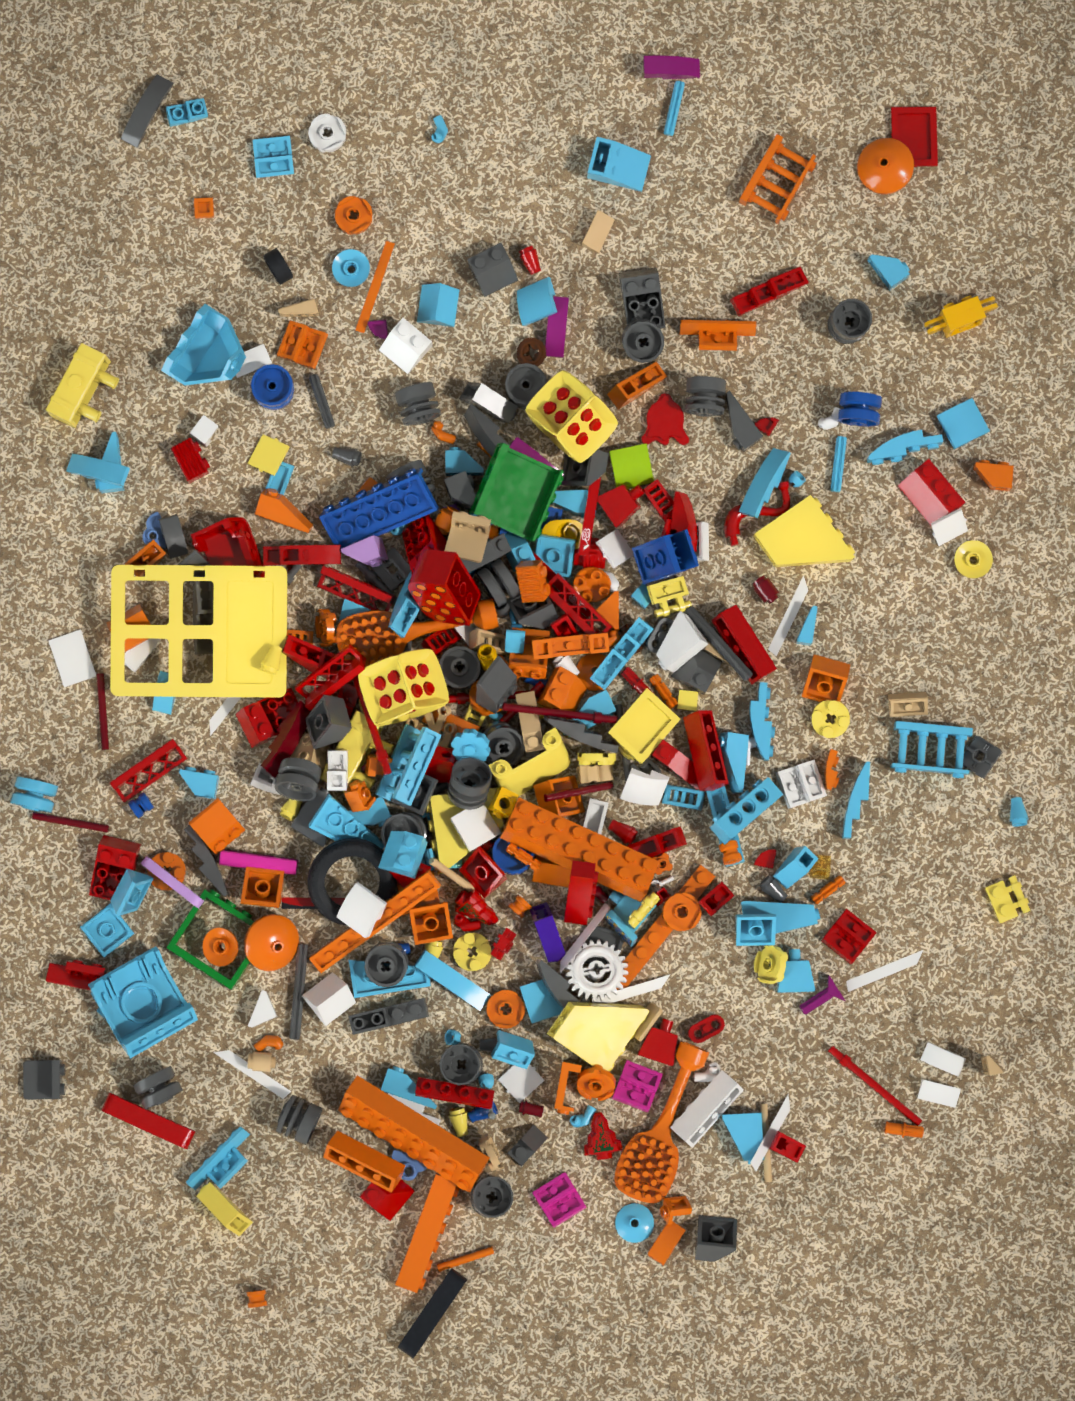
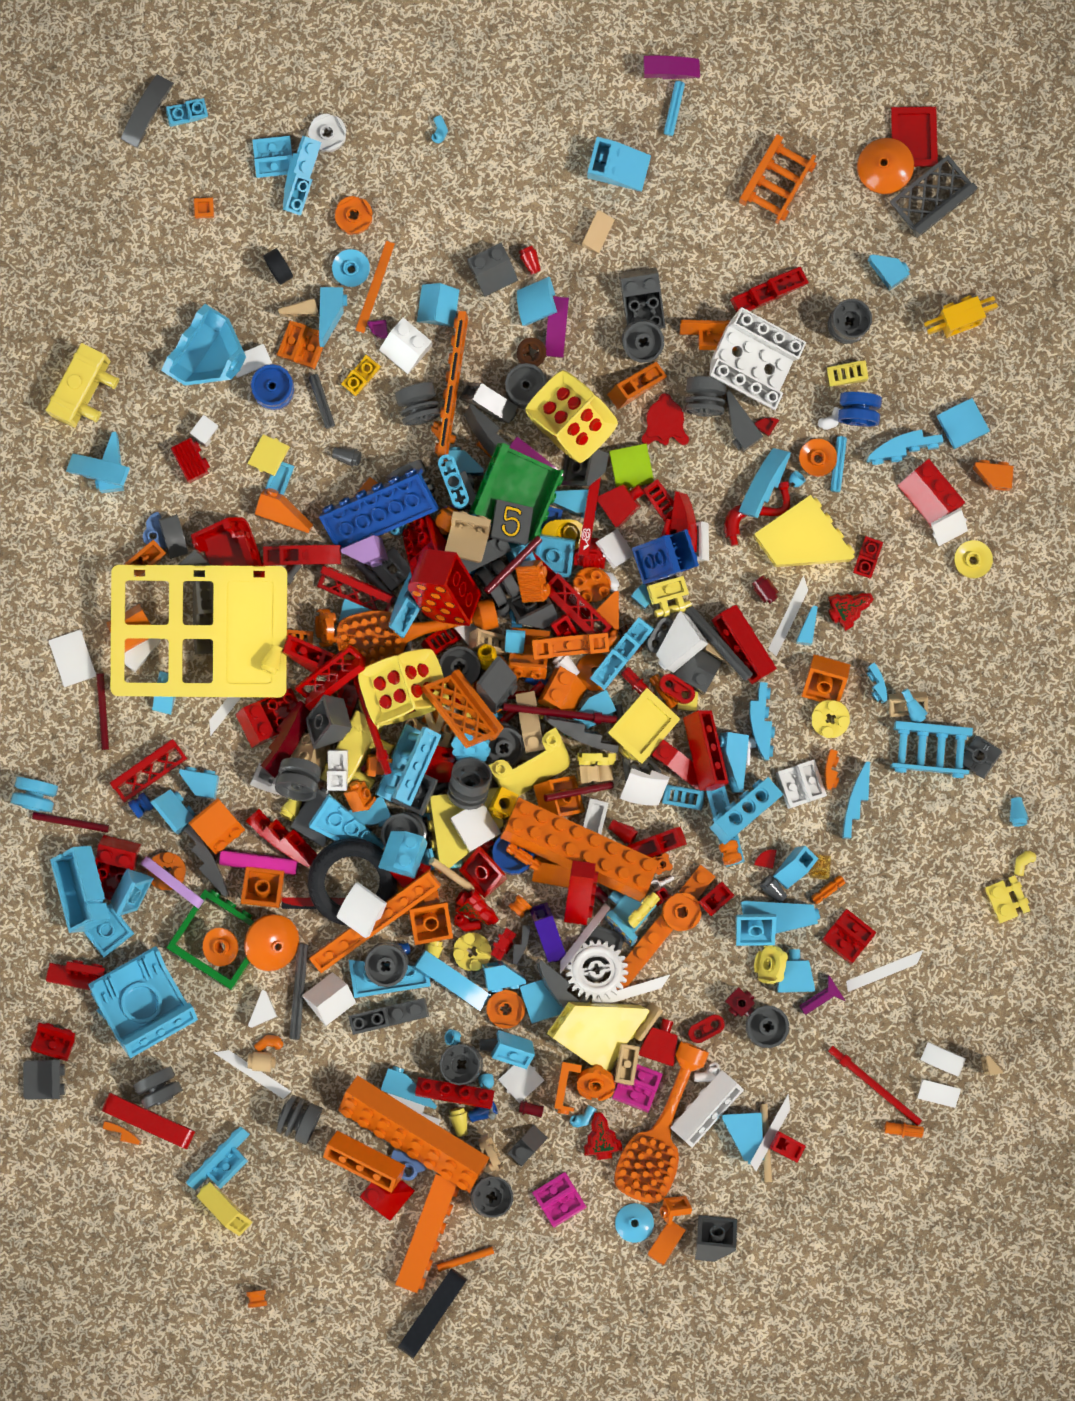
(53, 1041): none -> red bracket
(80, 889): none -> medium azure piece
(126, 1136): none -> orange slope
(173, 810): none -> medium azure slope
(277, 835): none -> red slope
(298, 176): none -> medium azure slope
(331, 310): none -> medium azure slope
(361, 375): none -> yellow slope
(452, 377): none -> orange plate
(463, 493): none -> medium azure beam
(471, 704): none -> orange fence
(500, 976): none -> medium azure slope
(511, 522): none -> dark grey tile
(513, 564): none -> dark red bar
(519, 949): none -> dark grey slope
(626, 1064): none -> tan slope
(678, 686): none -> red plate
(733, 999): none -> dark red brick
(758, 345): none -> white slope
(778, 1026): none -> dark grey wheel
(820, 448): none -> orange dish
(848, 608): none -> red rock
(854, 365): none -> light yellow slope
(868, 557): none -> red slope
(879, 690): none -> medium azure slope
(916, 711): none -> medium azure cone
(945, 207): none -> dark grey fence
(1022, 860): none -> light yellow arm

